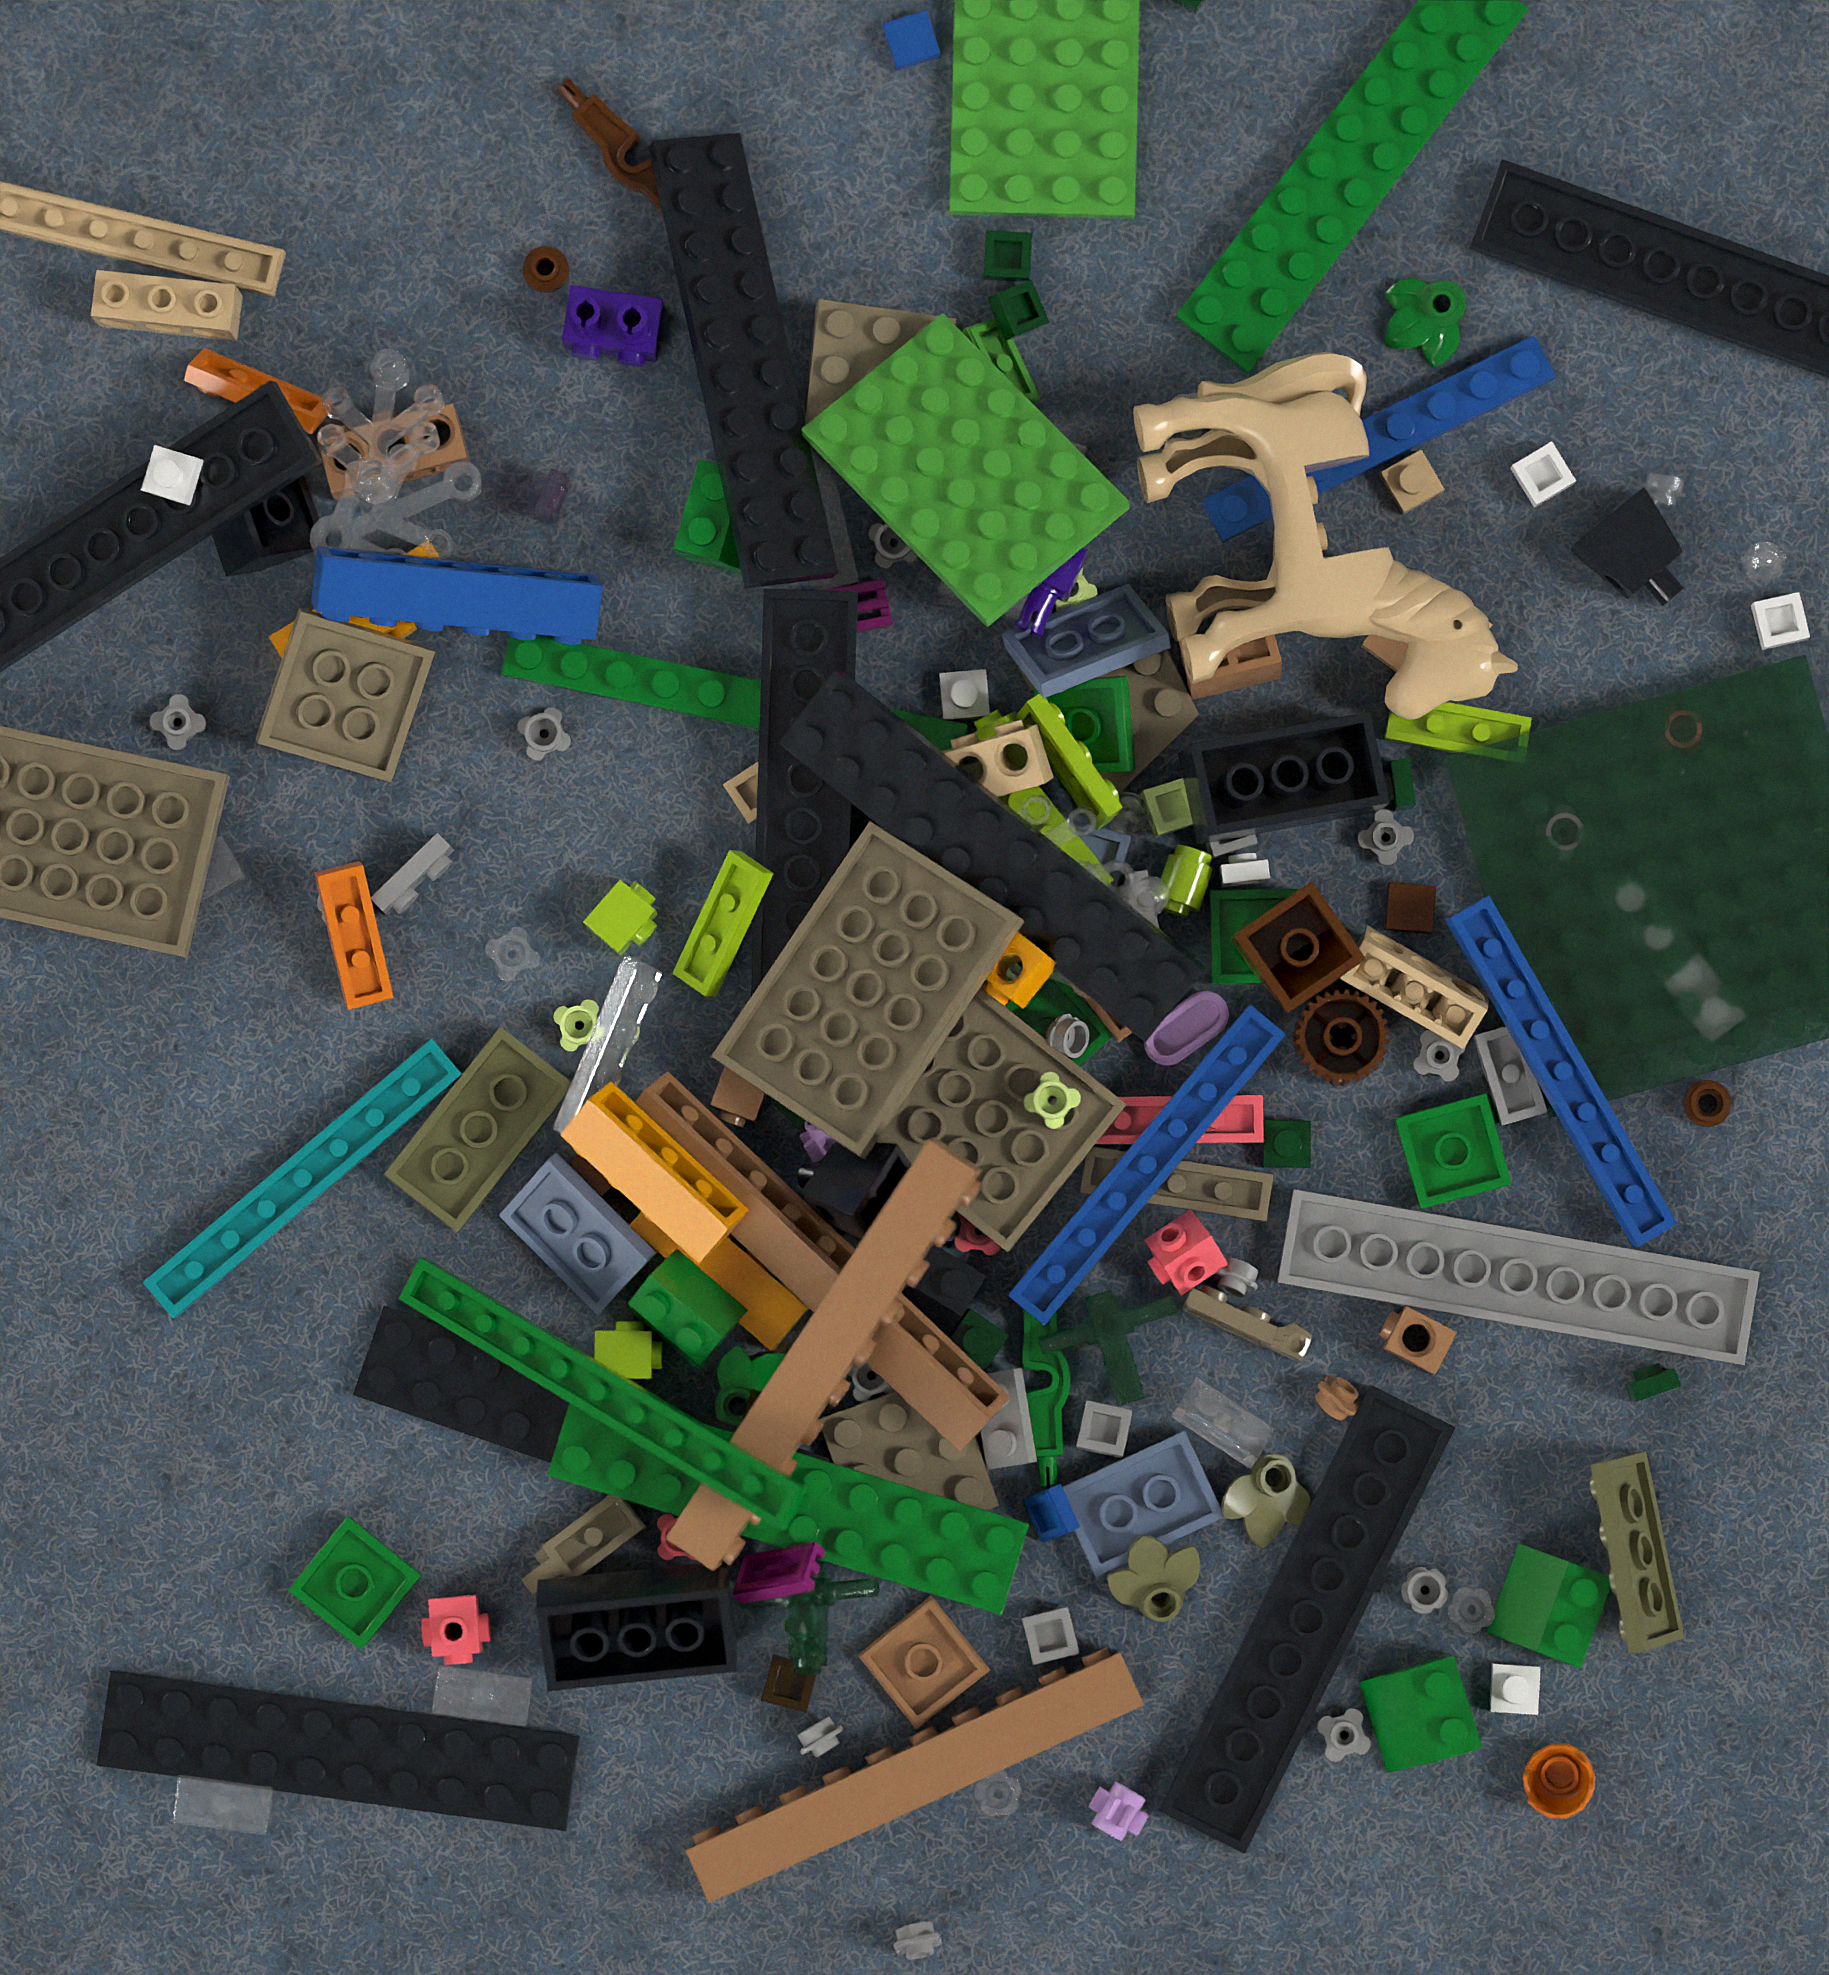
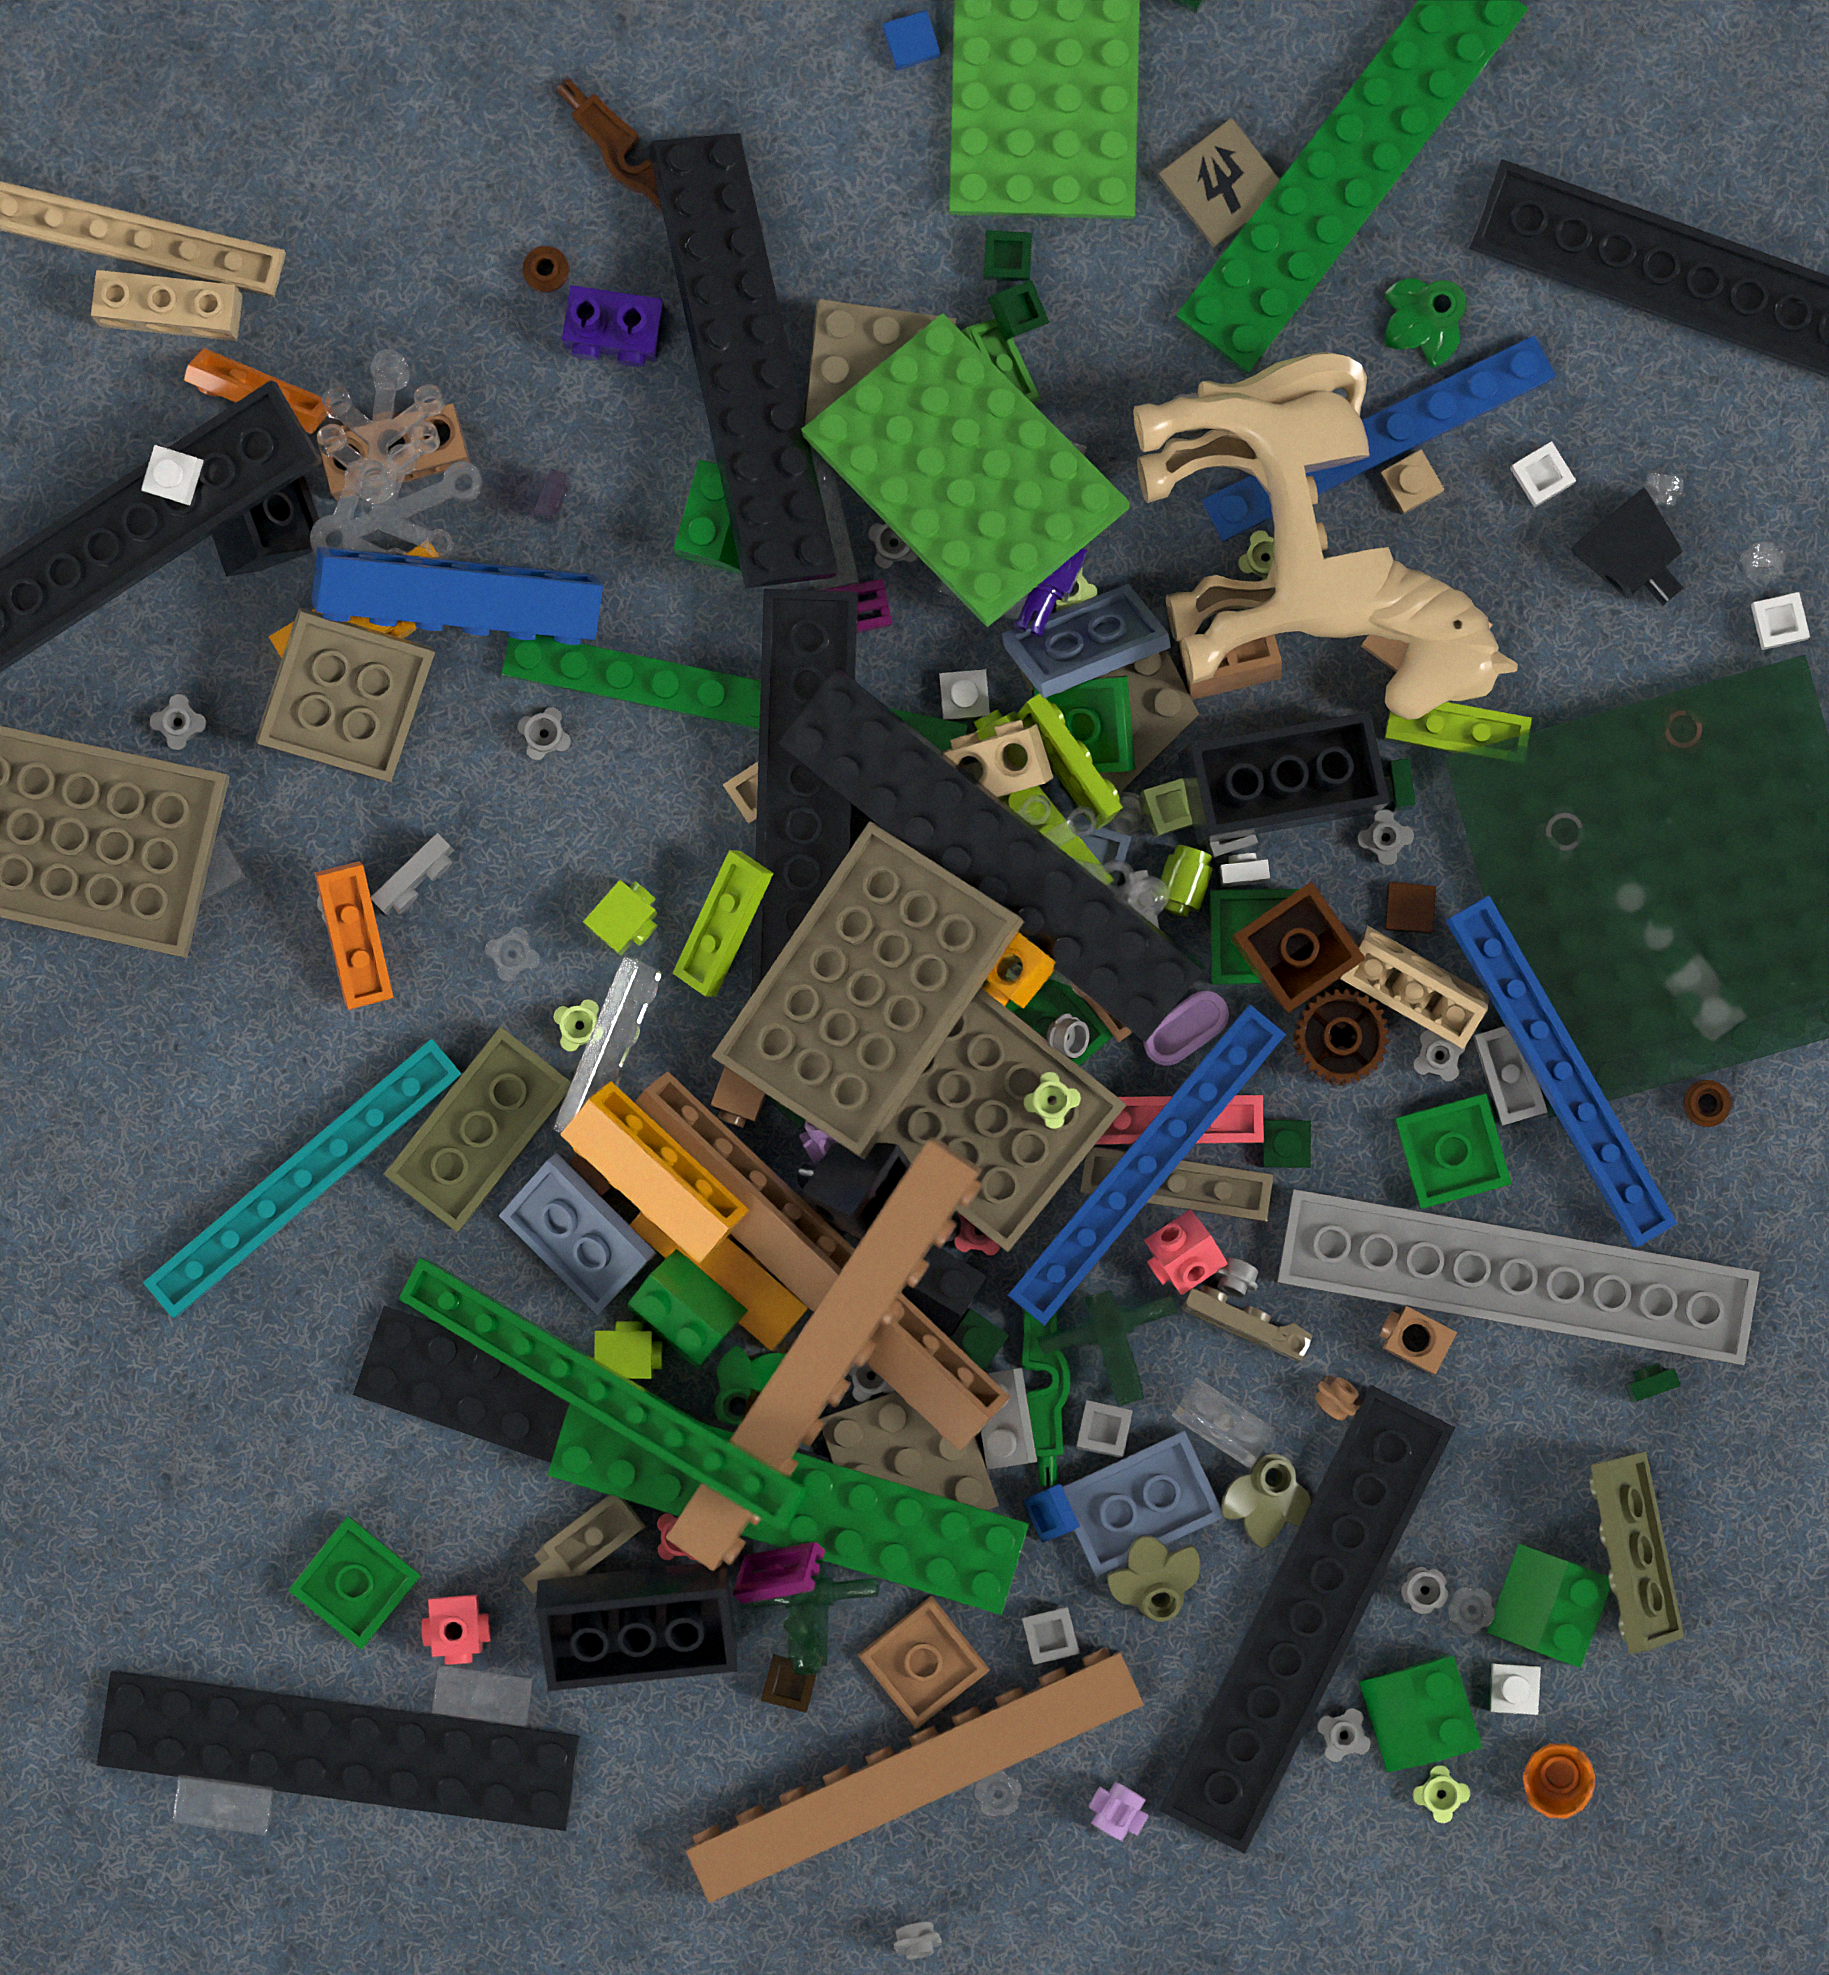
(819, 1737): light grey plate -> none
(1220, 182): none -> dark tan tile
(1252, 561): none -> yellowish green plate
(1441, 1780): none -> yellowish green plate

